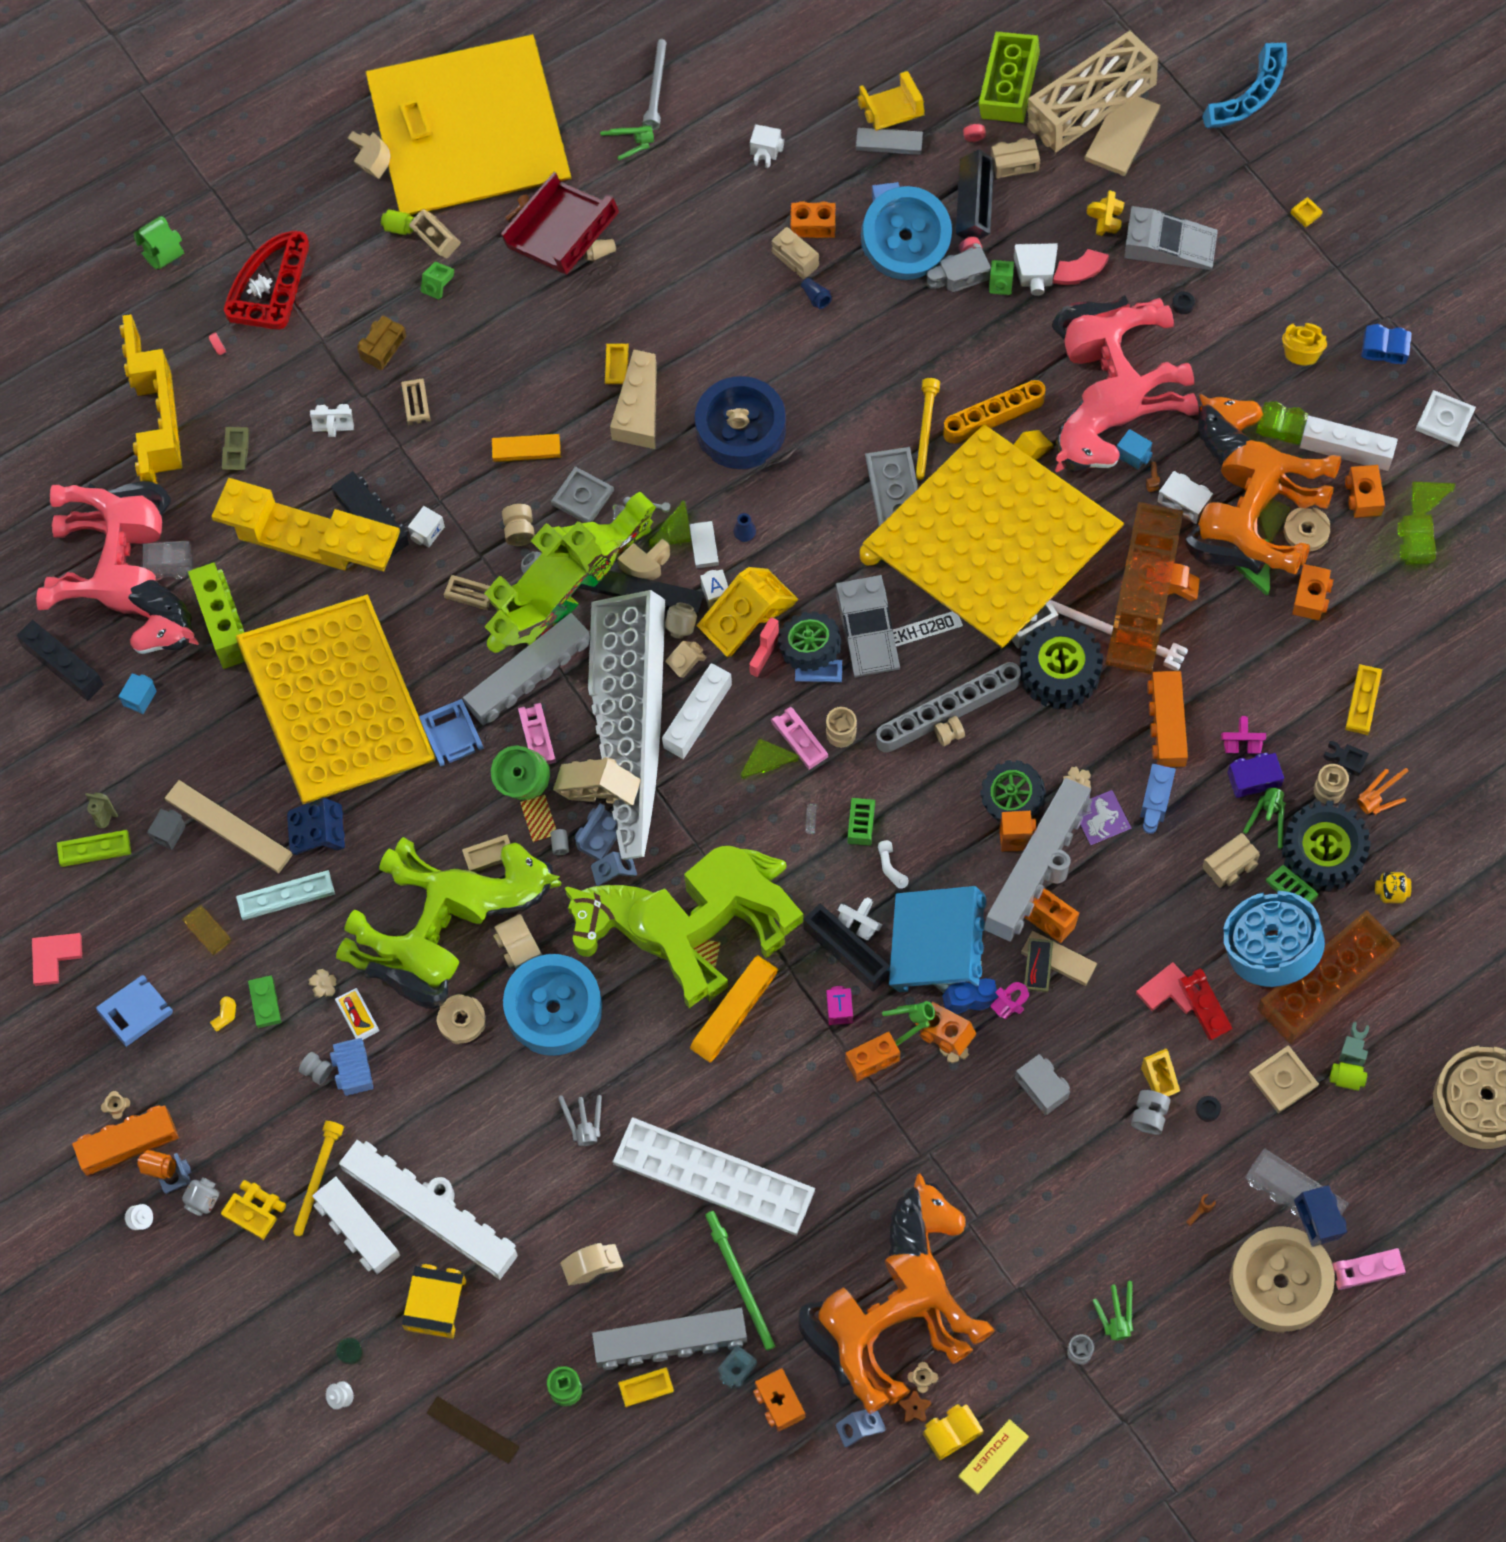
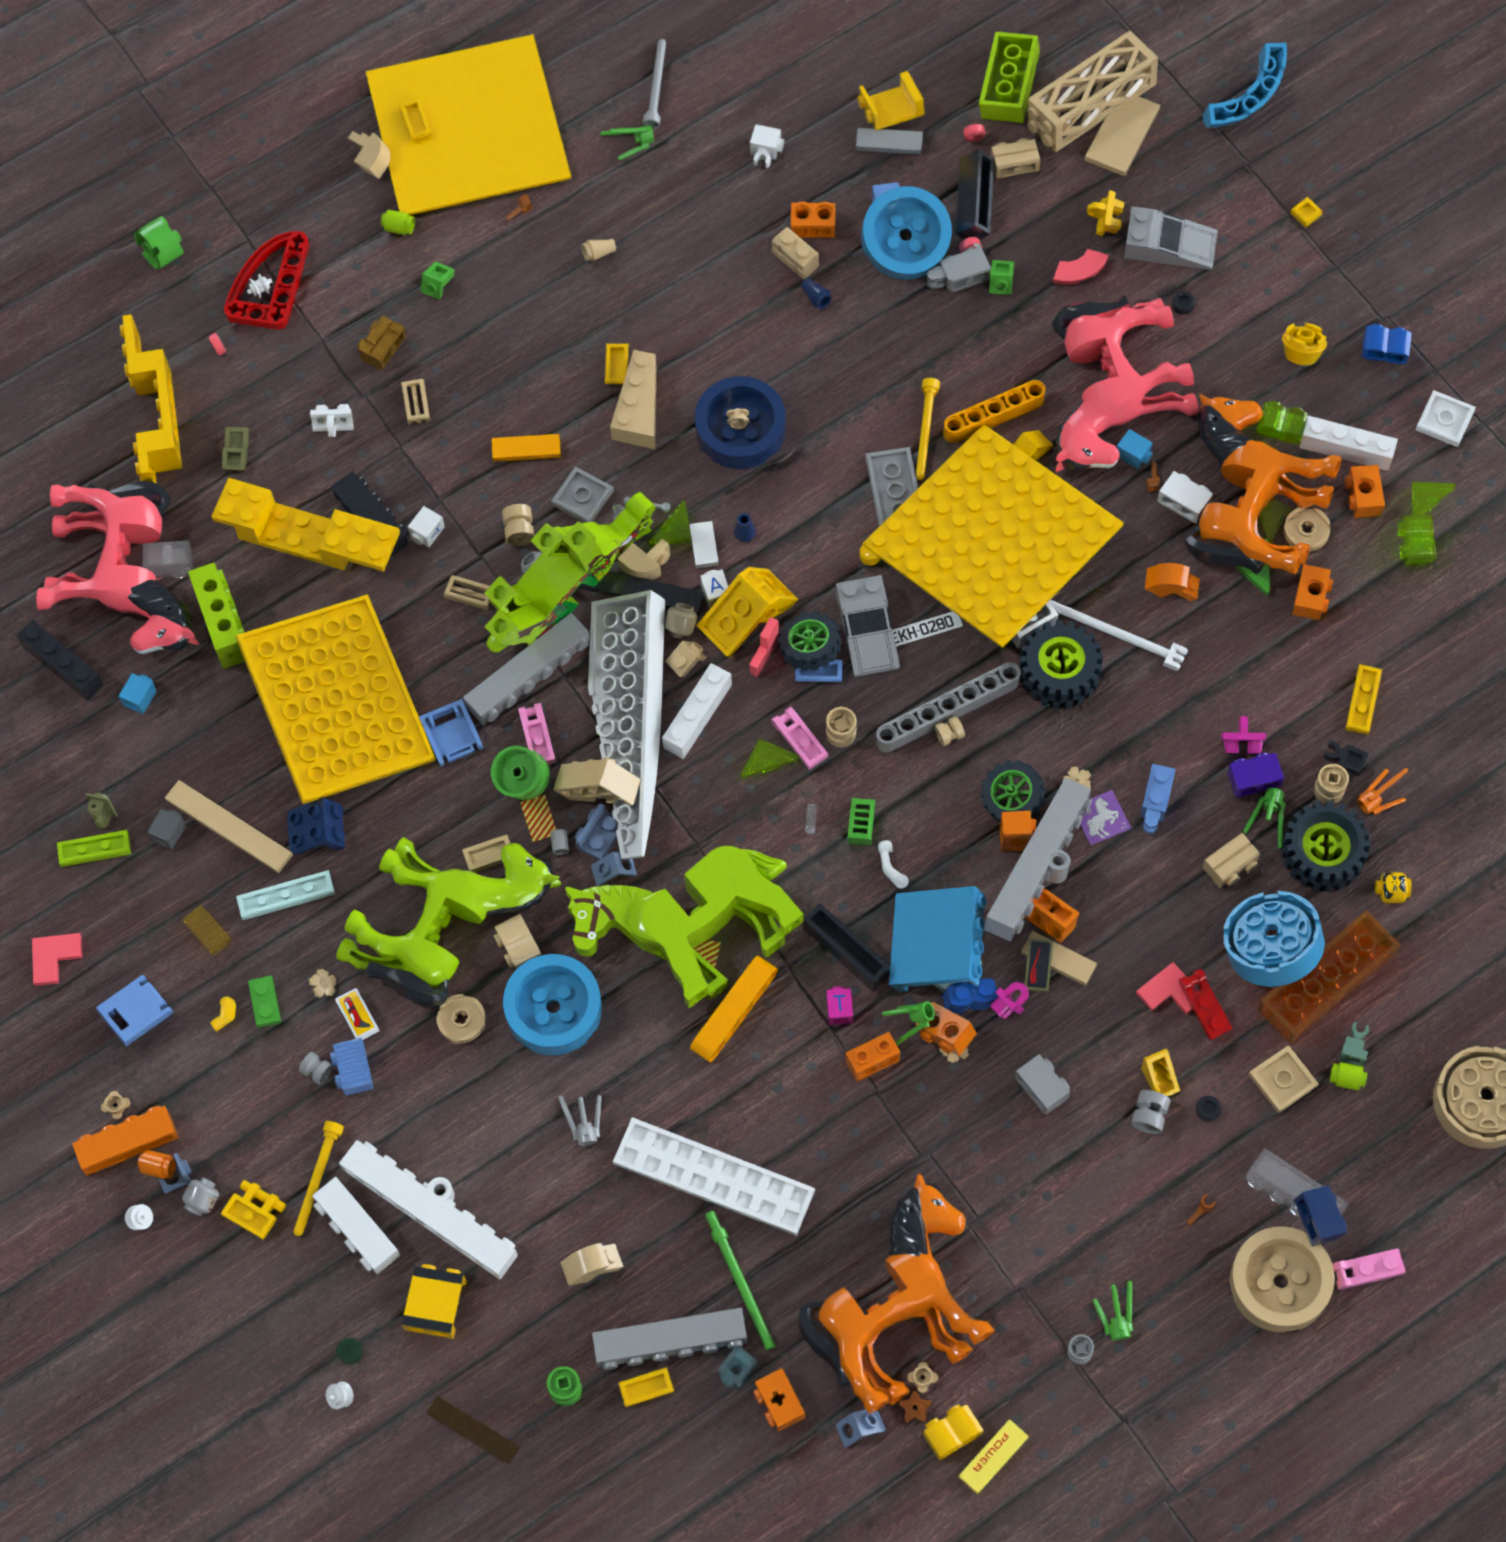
(434, 233): tan brick -> none
(559, 224): dark red panel -> none
(868, 925): white hips -> none
(1035, 265): white torso -> none
(1144, 588): clear orange bracket -> none
(1169, 719): orange brick -> none
(1310, 894): bright green slope -> none

